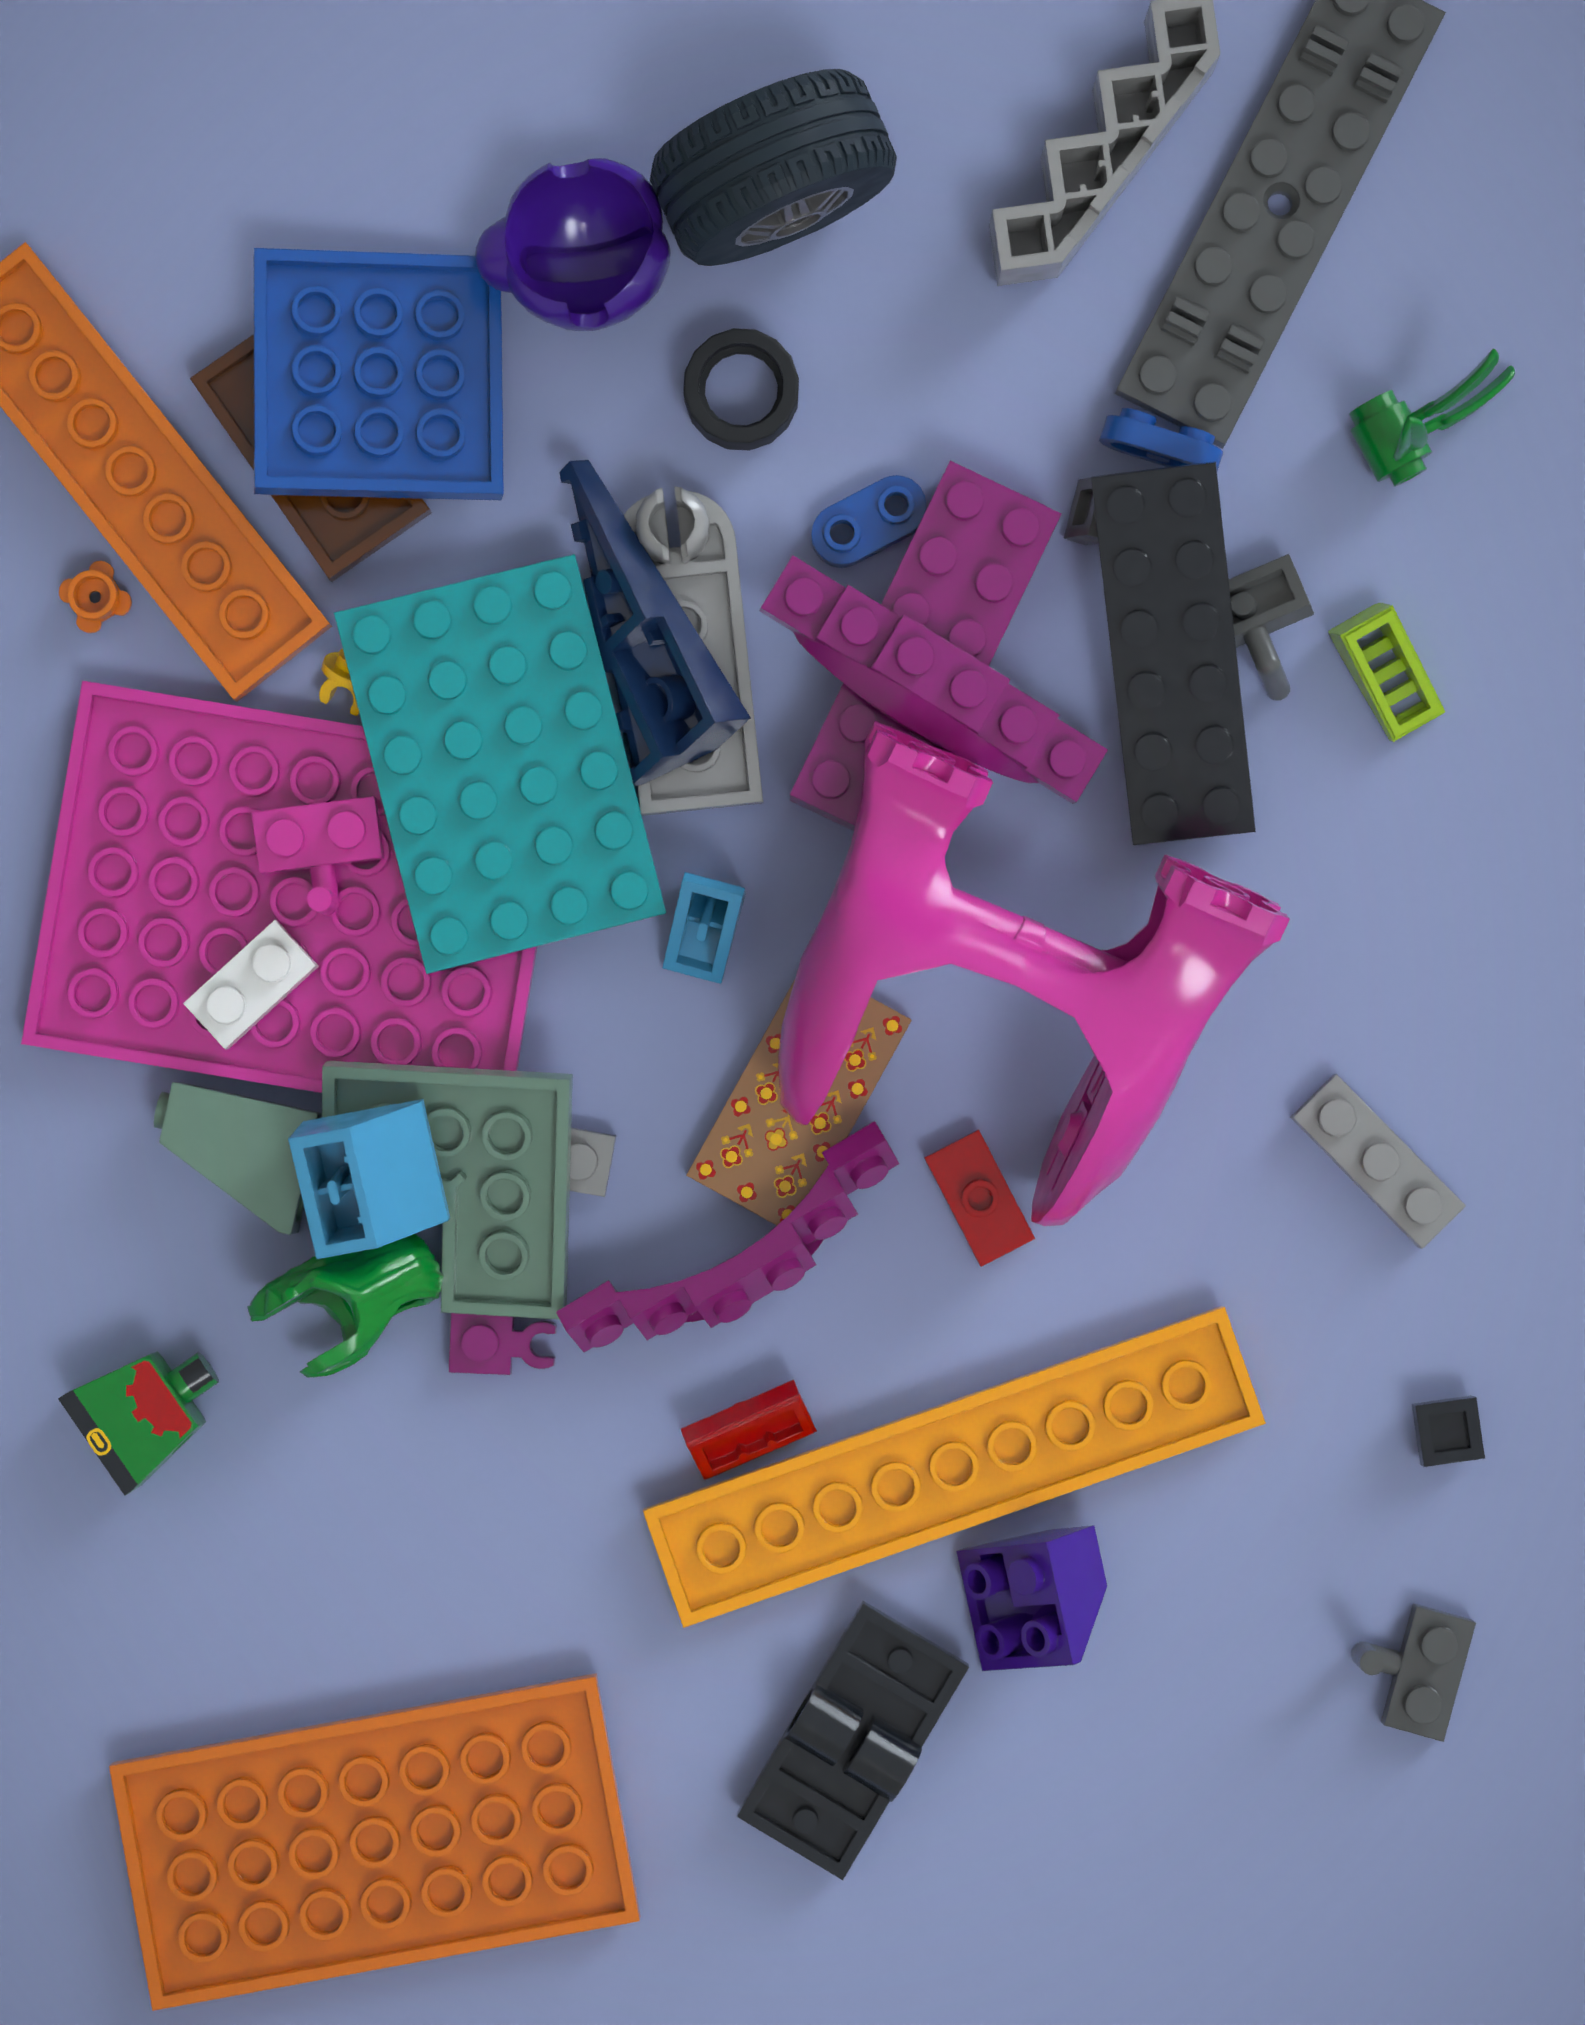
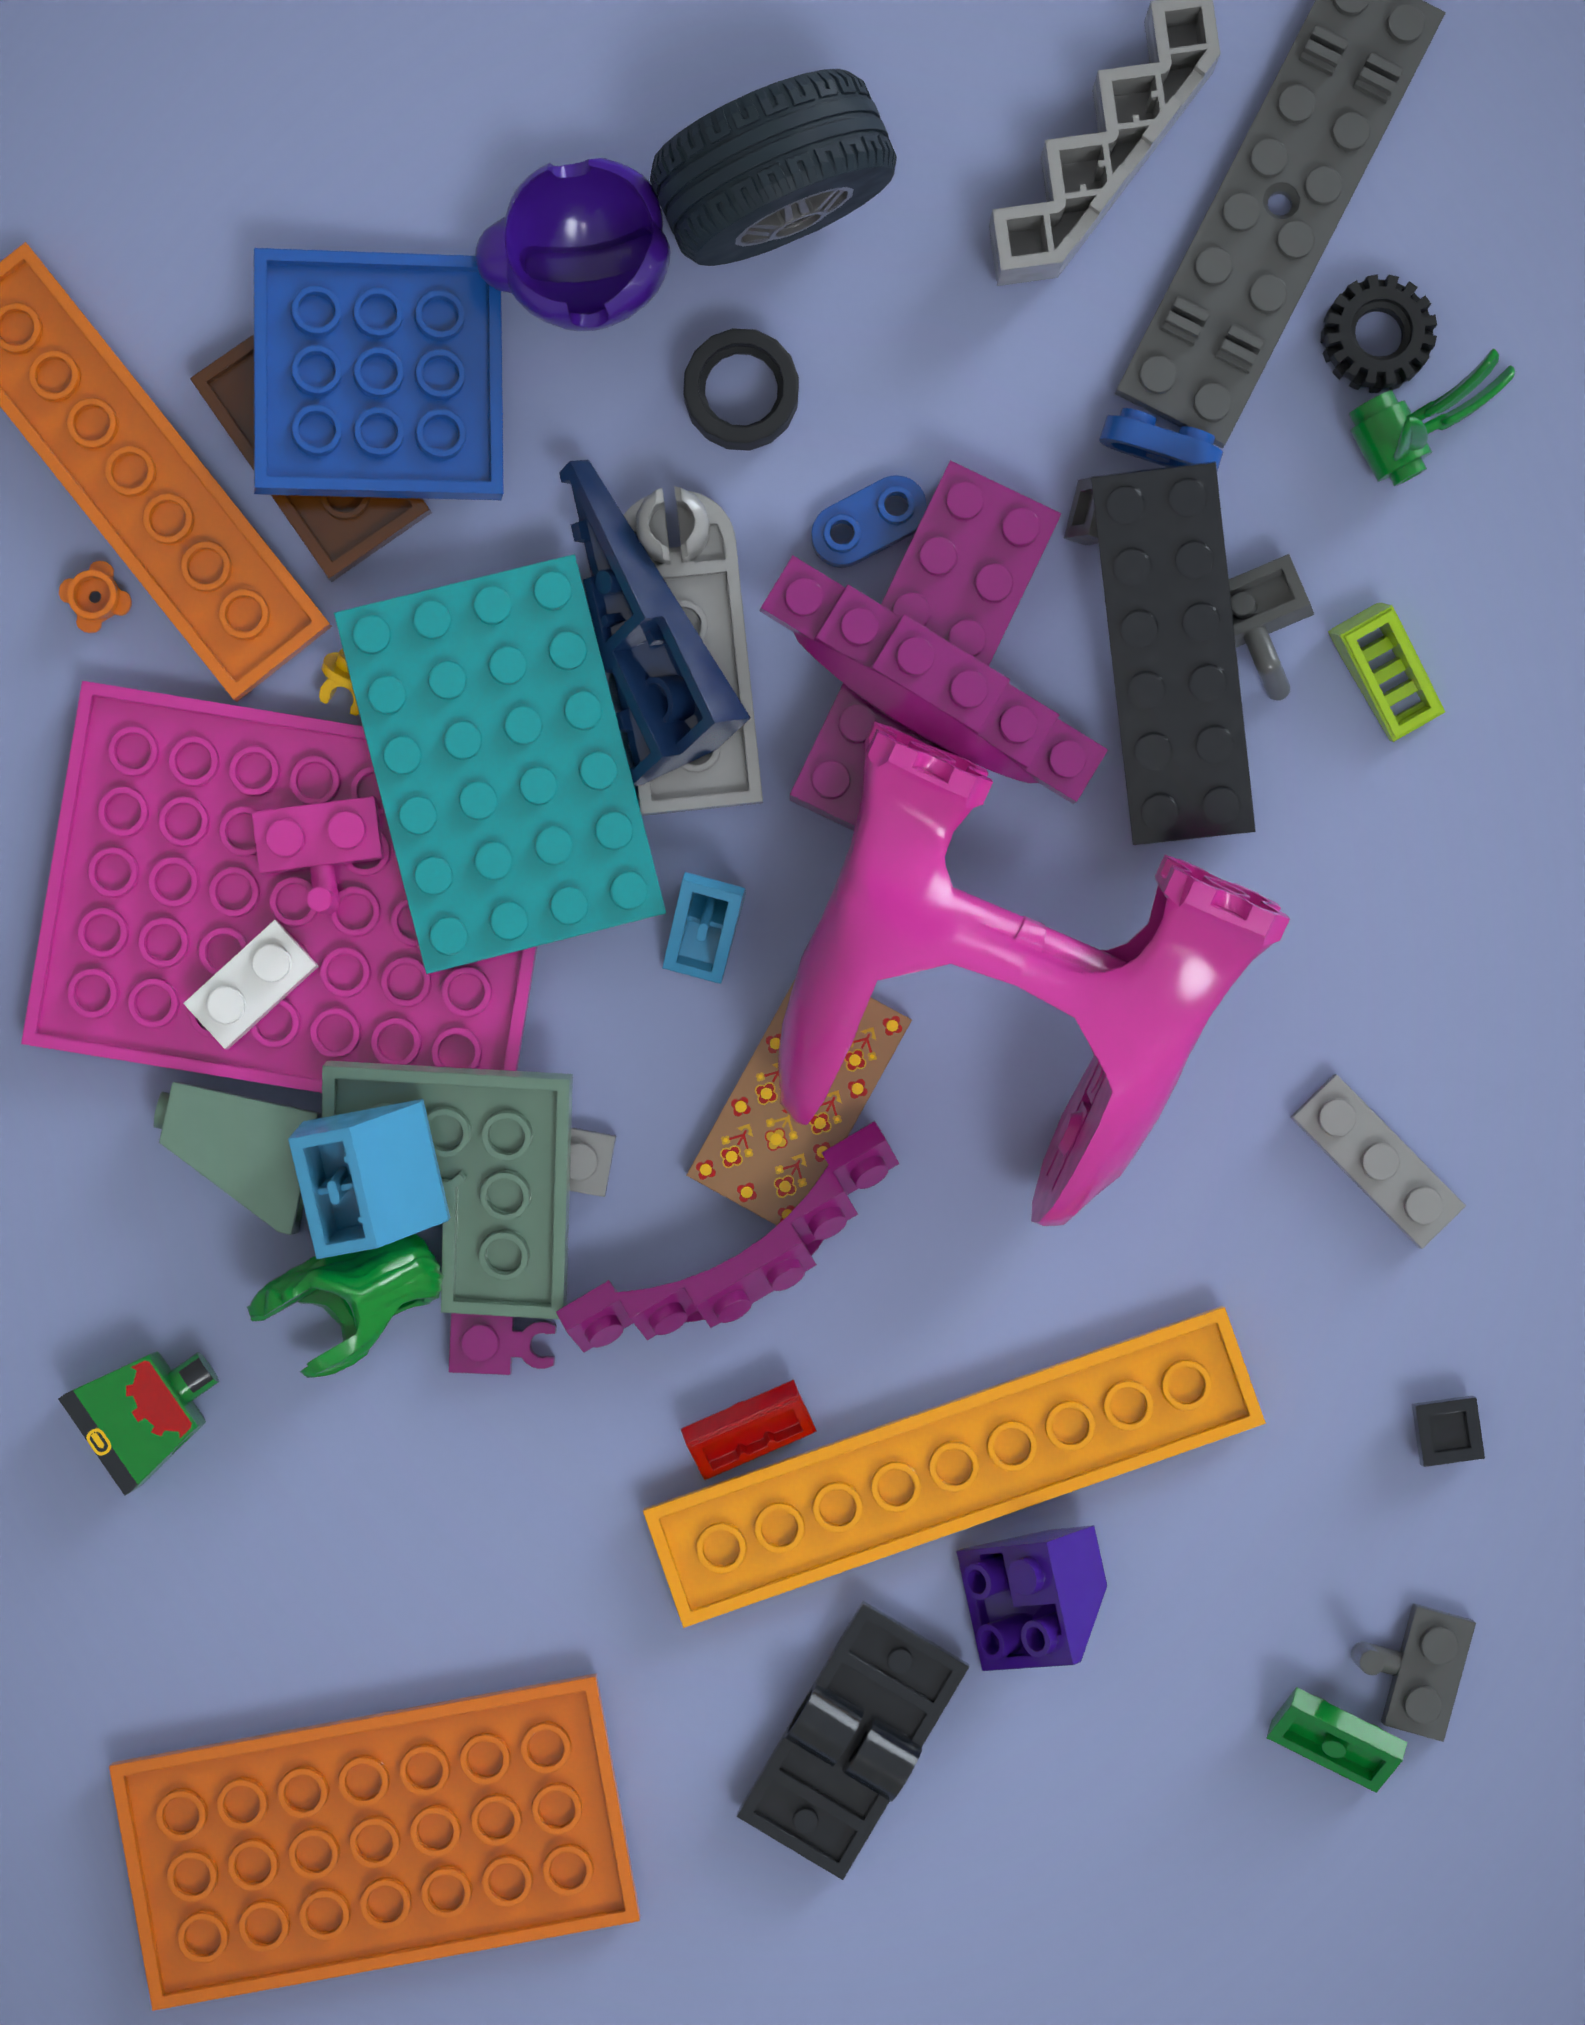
(979, 1198): red plate -> none
(1336, 1740): none -> green plate
(1404, 307): none -> black tyre

